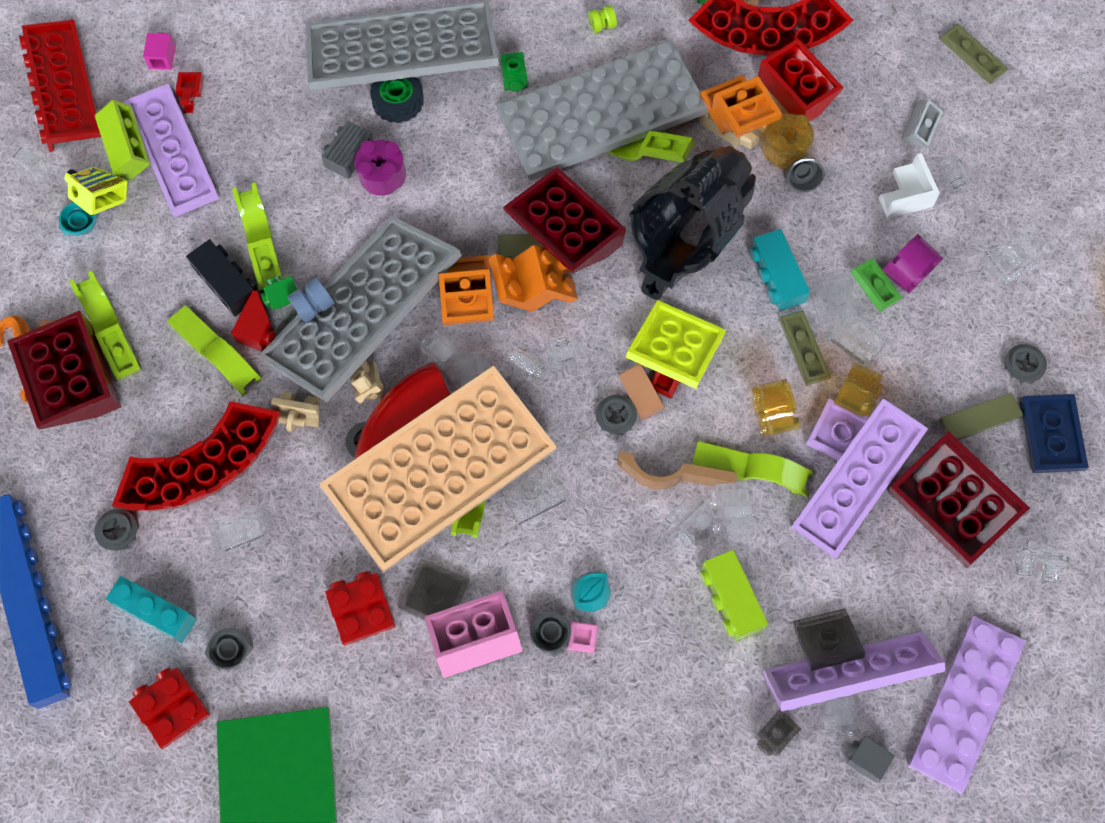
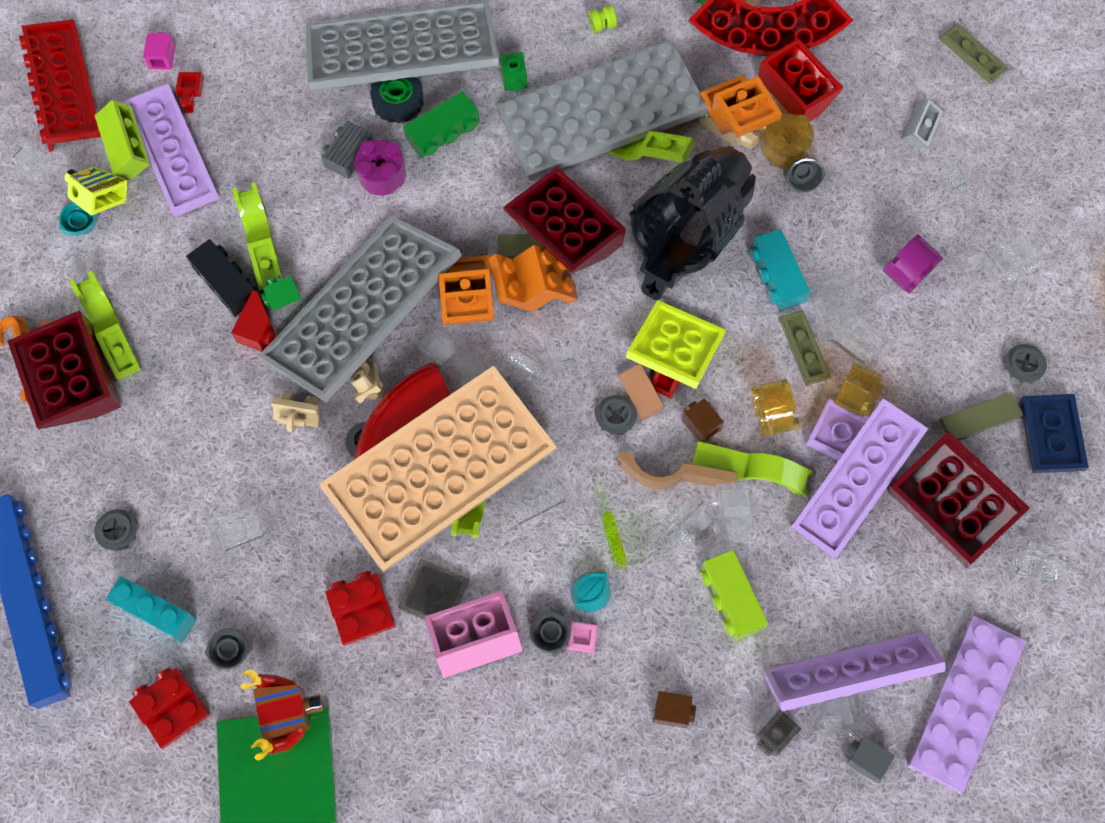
(203, 467): red brick -> none
(213, 348): lime piece -> none
(281, 711): none -> torso
(310, 300): sand blue wheel -> none
(442, 125): none -> green brick
(614, 541): none -> clear neon green tile
(674, 710): none -> reddish brown brick
(702, 420): none -> reddish brown brick
(828, 639): clear smoke plate -> none
(876, 284): bright green plate -> none
(916, 189): white panel -> none

